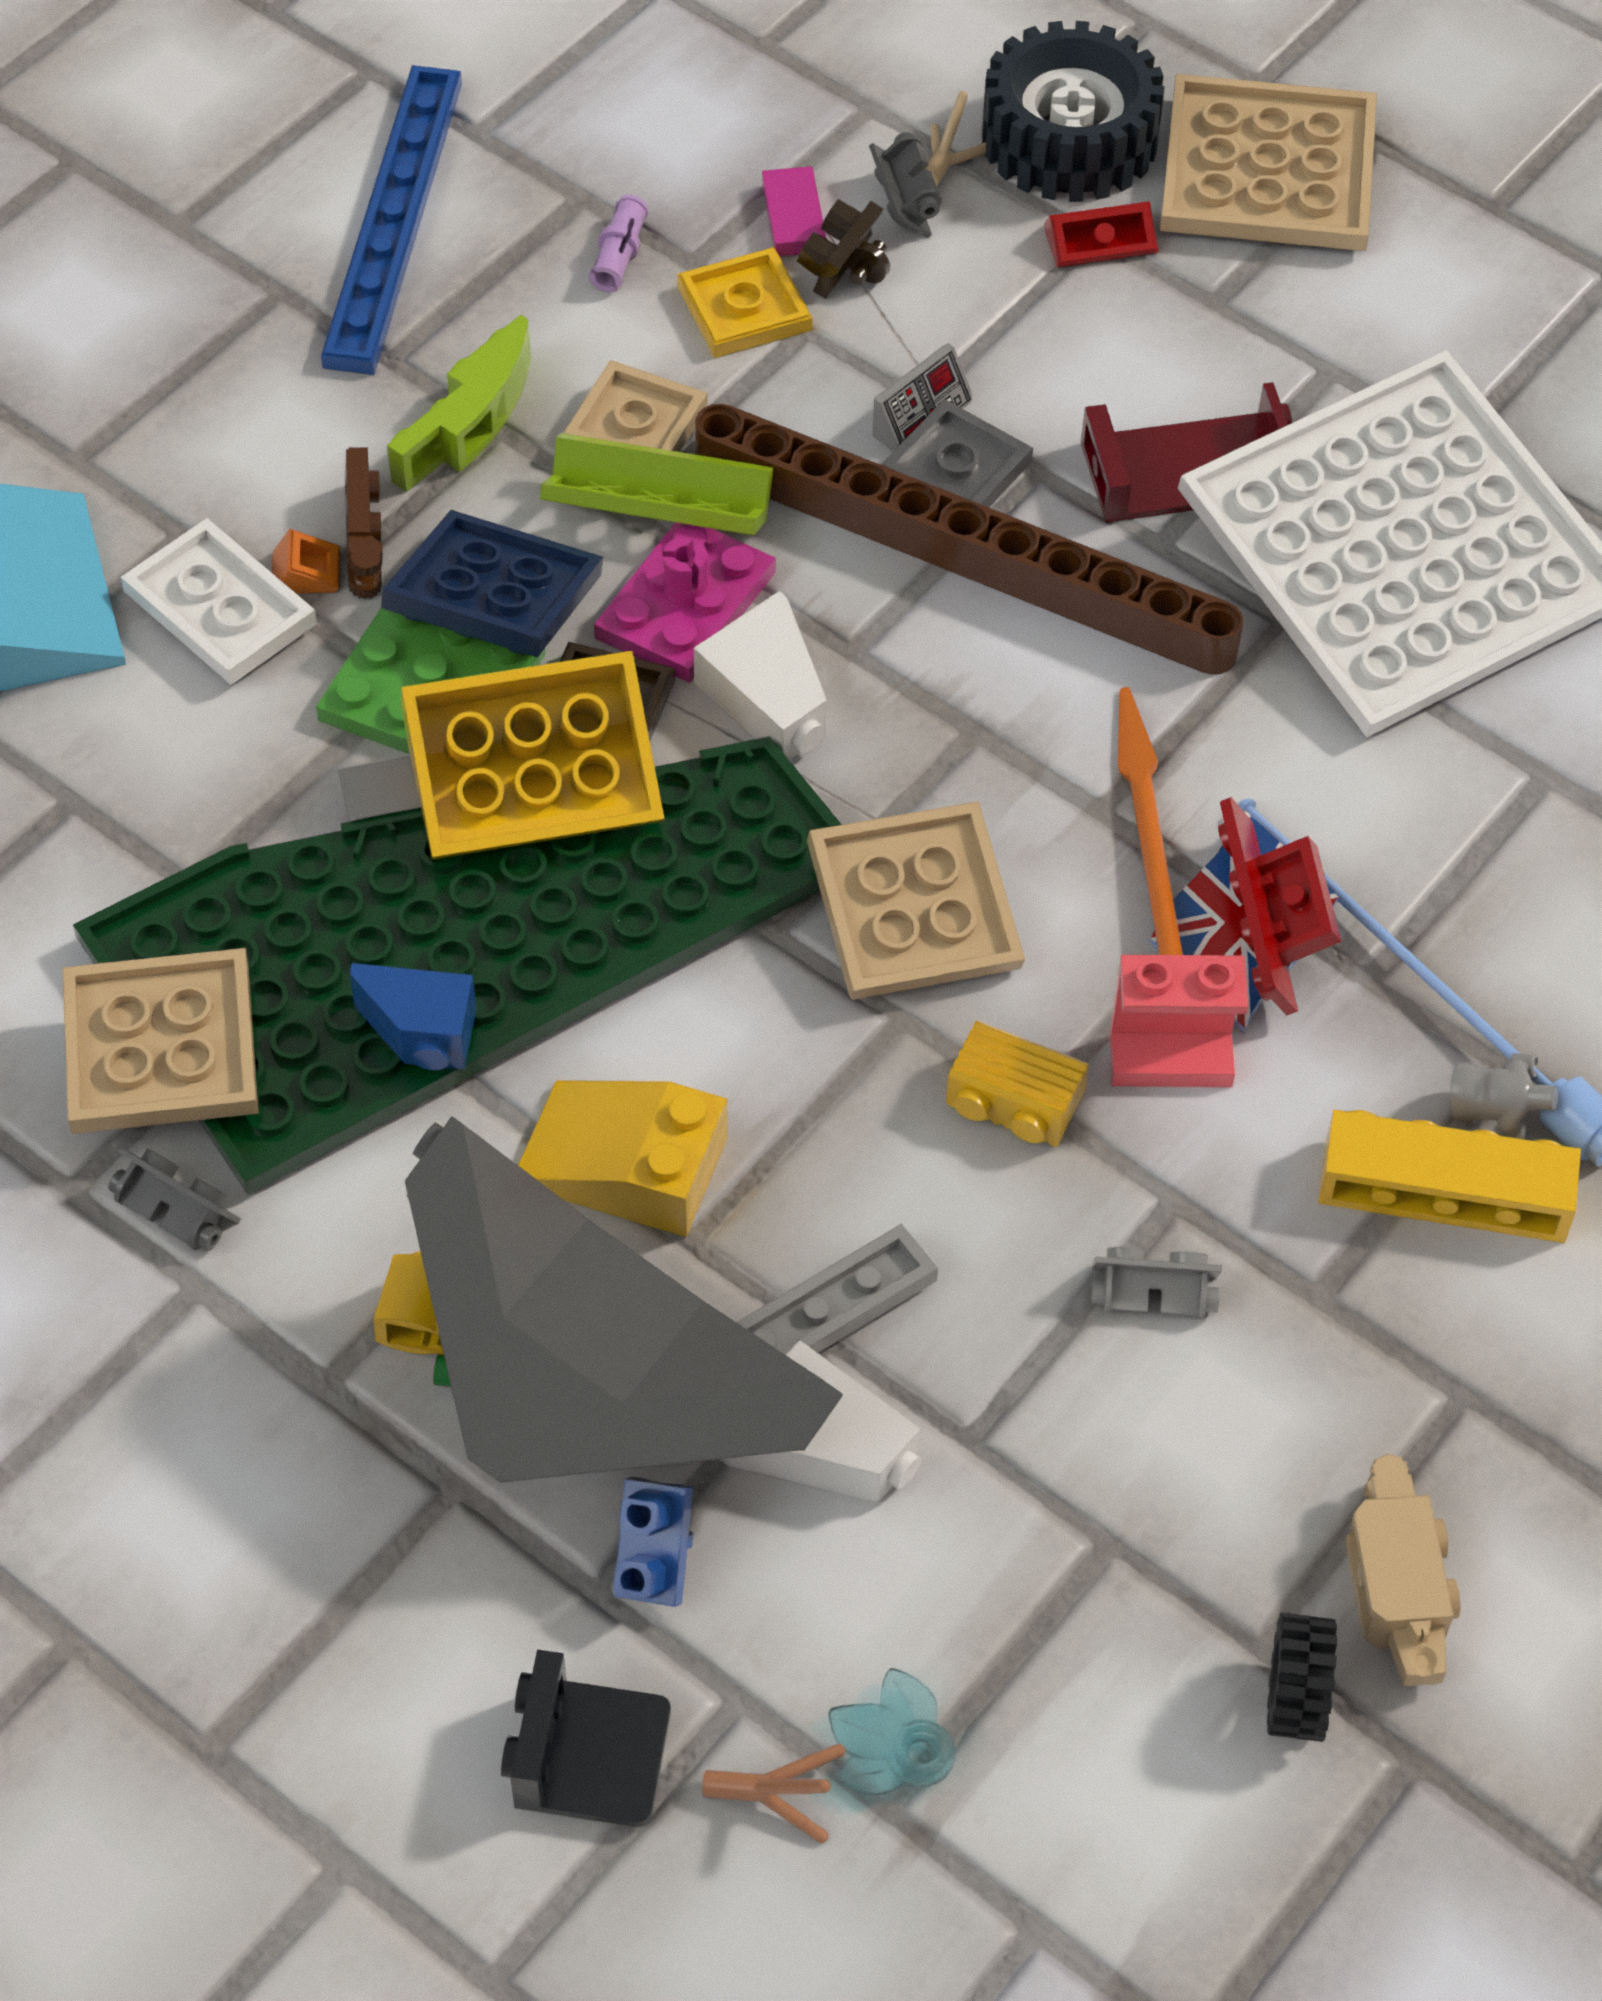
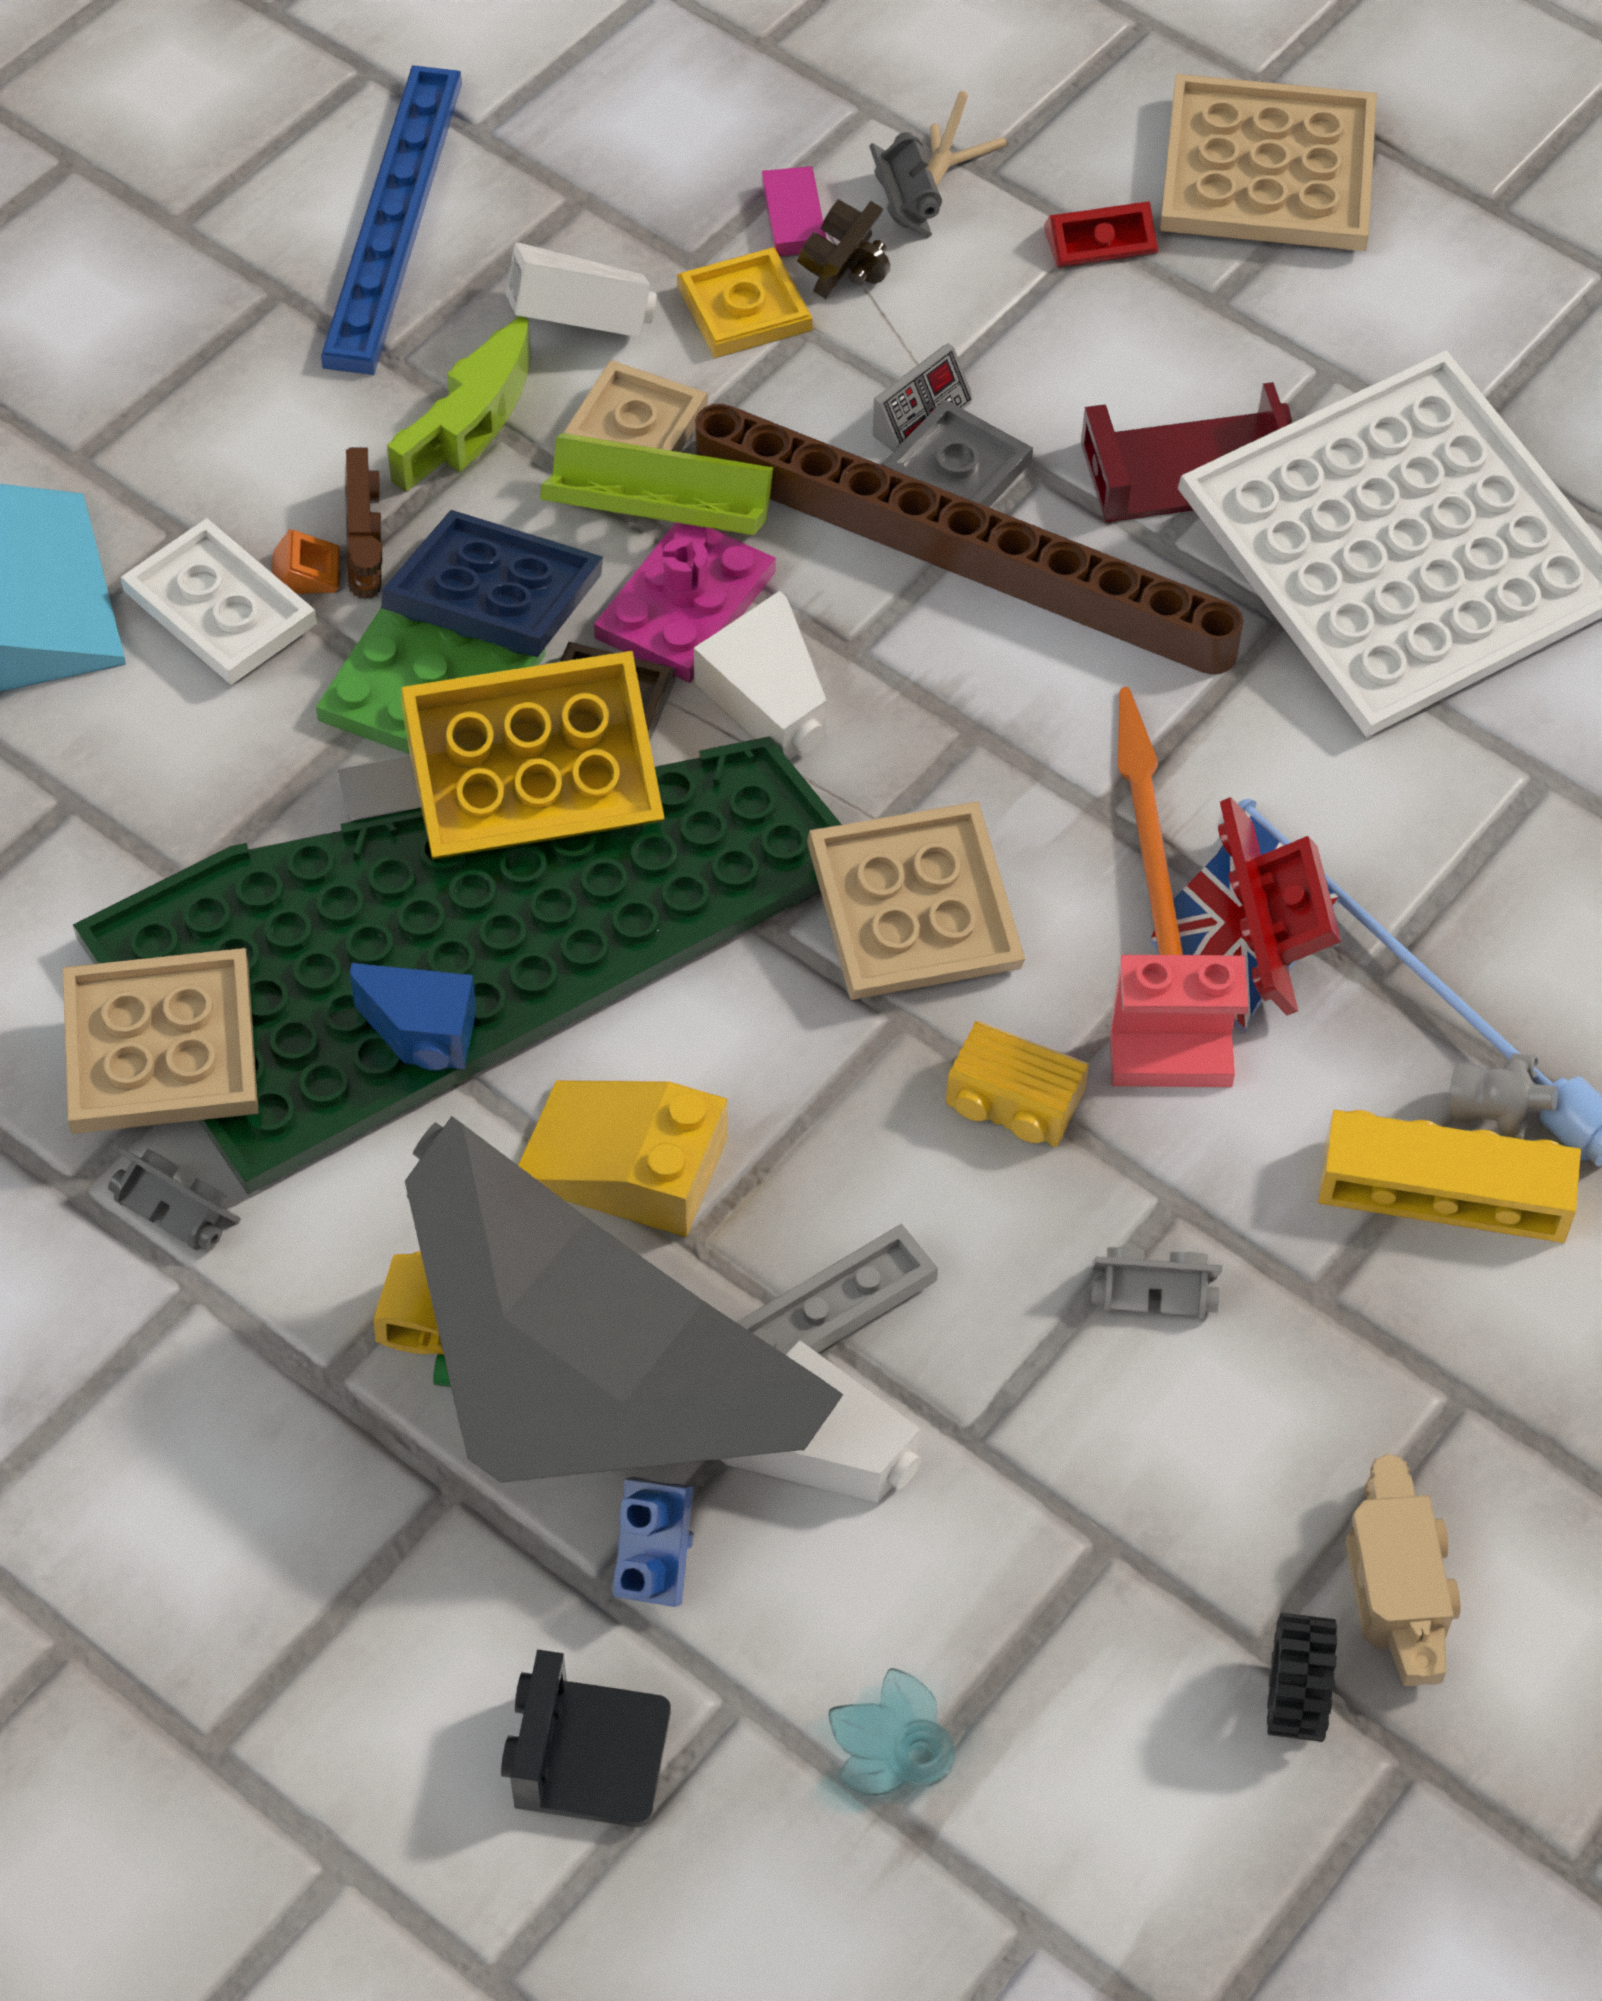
(578, 291): none -> white slope
(618, 243): lavender pin -> none
(779, 1781): nougat plant -> none
(1074, 80): black wheel -> none

